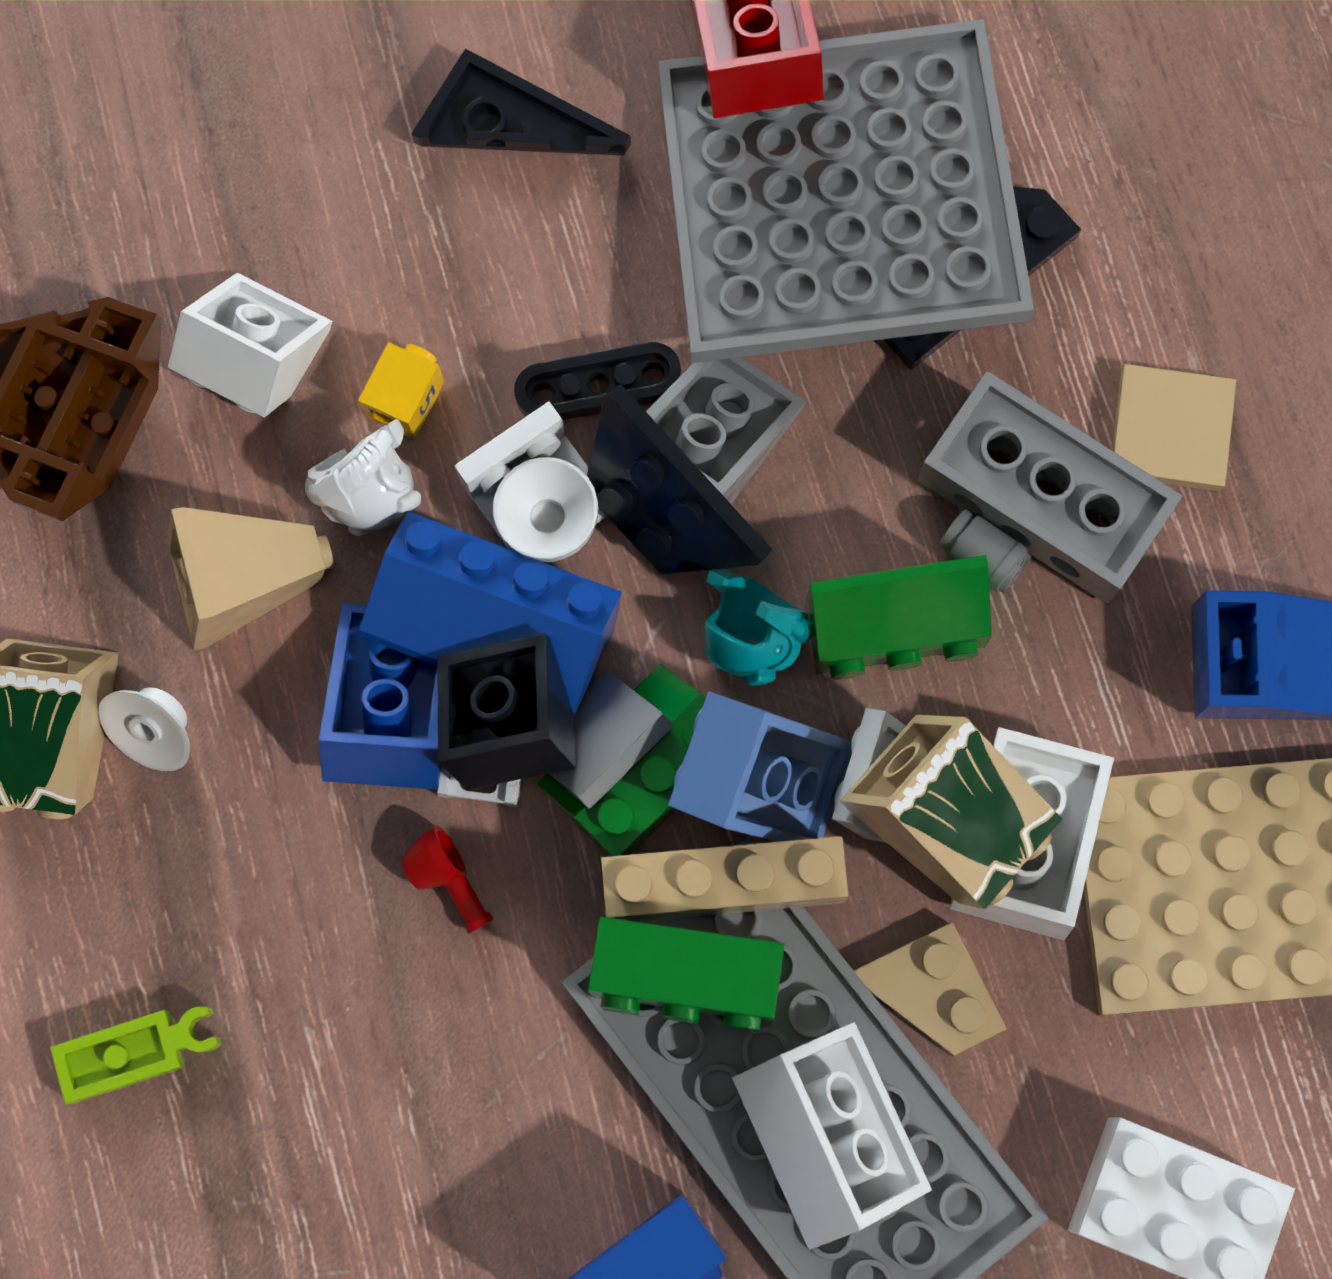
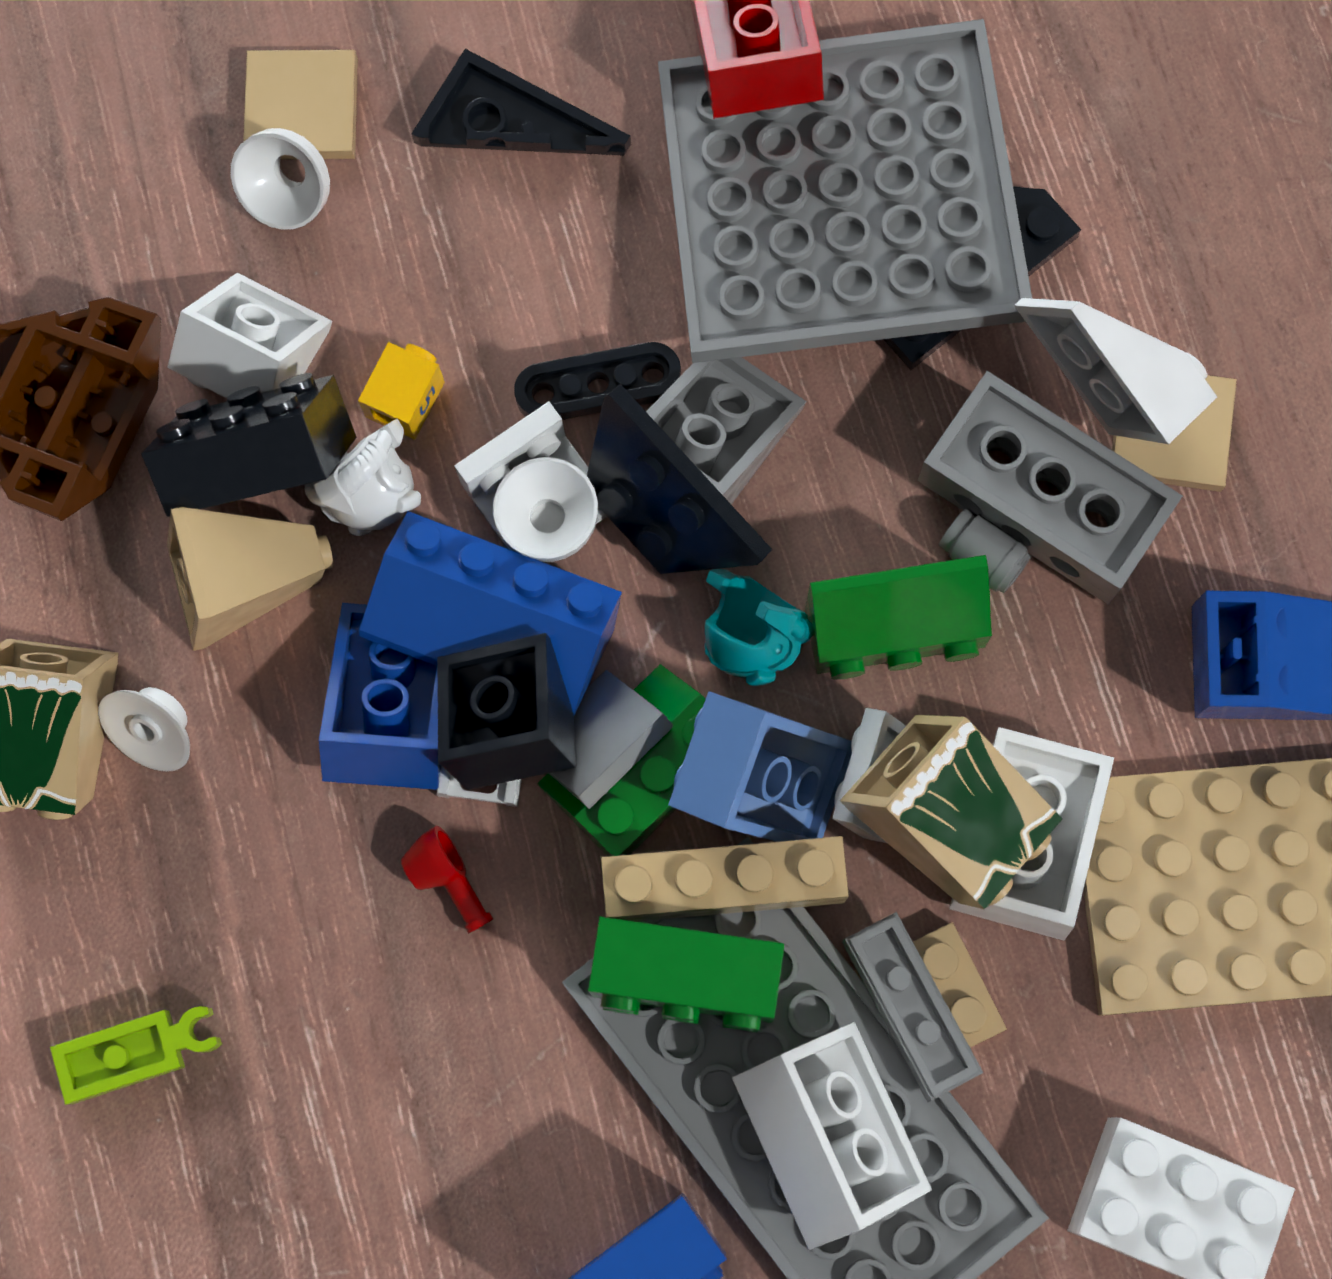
(250, 443): none -> black brick
(264, 187): none -> white piece
(304, 94): none -> tan tile
(912, 1007): none -> light grey tile
(1122, 374): none -> white slope

